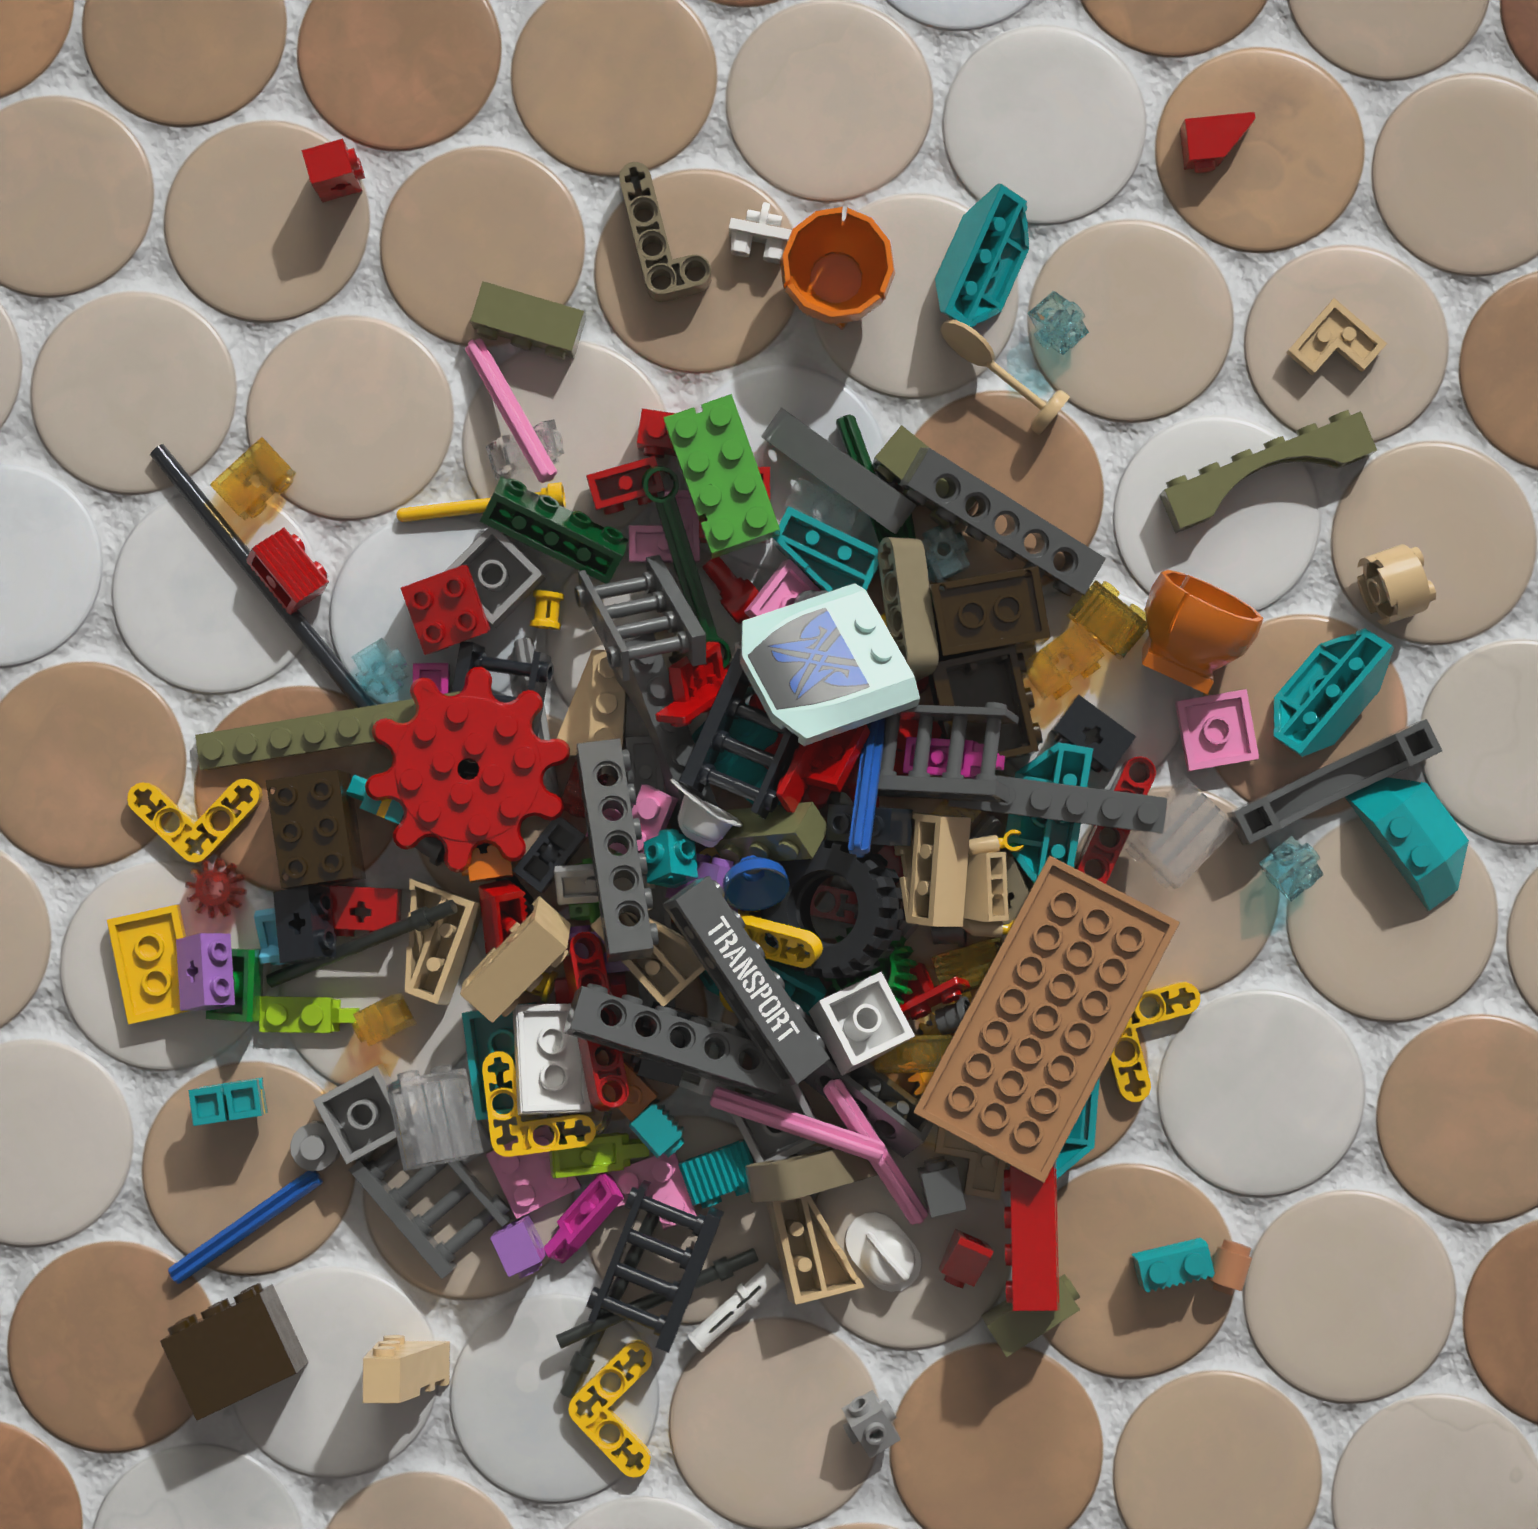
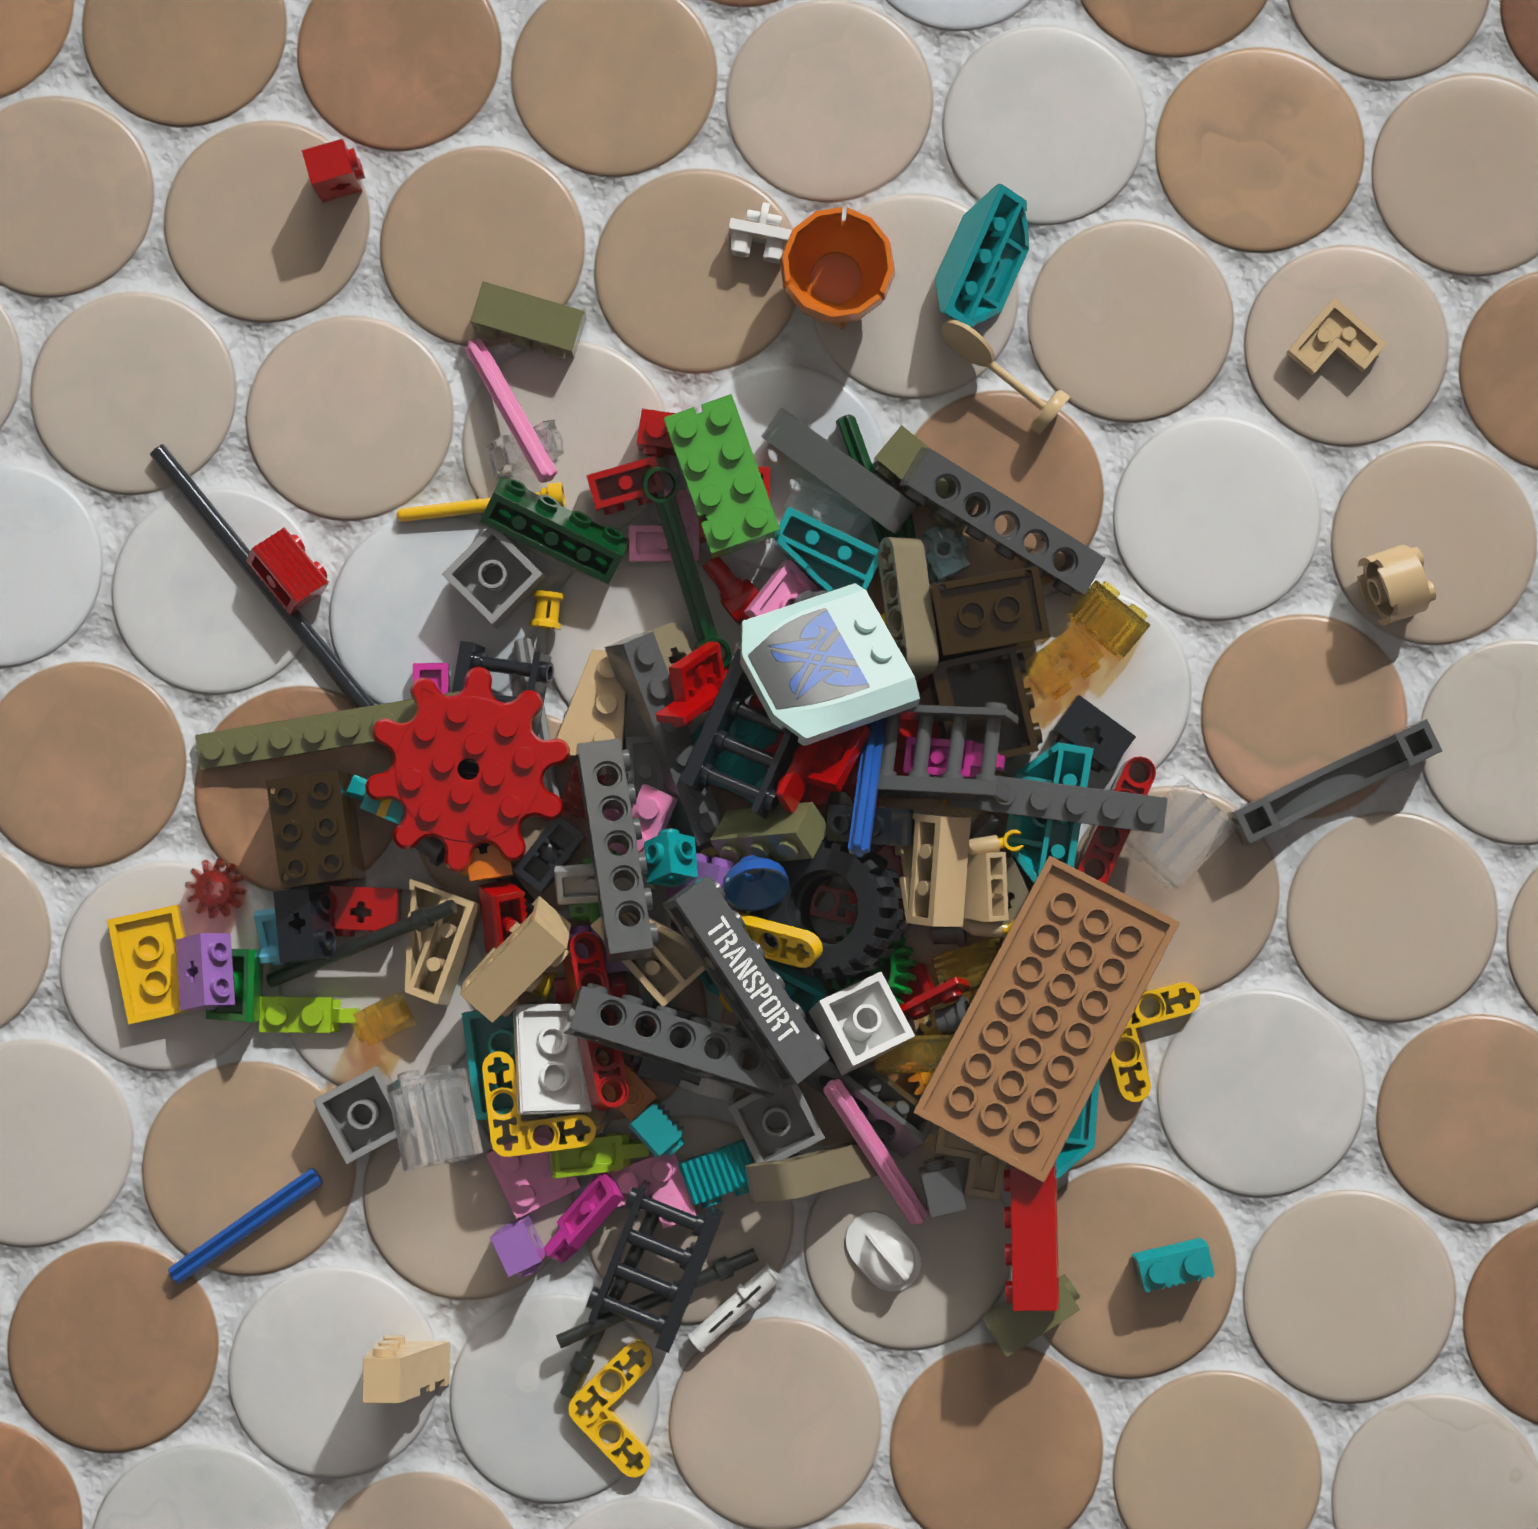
(188, 828): yellow beam -> none
(228, 1101): teal hips -> none
(233, 1350): dark brown container -> none
(237, 488): clear yellow brick -> none
(314, 1147): light grey piece -> none
(369, 662): clear light blue brick -> none
(418, 1228): dark grey fence -> none
(445, 609): red bracket -> none
(654, 232): dark tan beam -> none
(665, 599): dark grey fence -> none
(702, 820): white piece -> none
(797, 1124): bright pink axle -> none
(808, 1252): tan wedge -> none
(871, 1423): light grey brick -> none
(965, 1259): red slope -> none
(1058, 323): clear light blue brick -> none
(1195, 629): orange plate -> none
(1211, 139): red slope -> none
(1217, 730): bright pink plate -> none
(1230, 1267): nougat brick -> none
(1292, 868): clear light blue brick -> none
(1330, 691): teal wedge -> none
(1331, 445): olive arch -> none
(1414, 835): teal wedge -> none

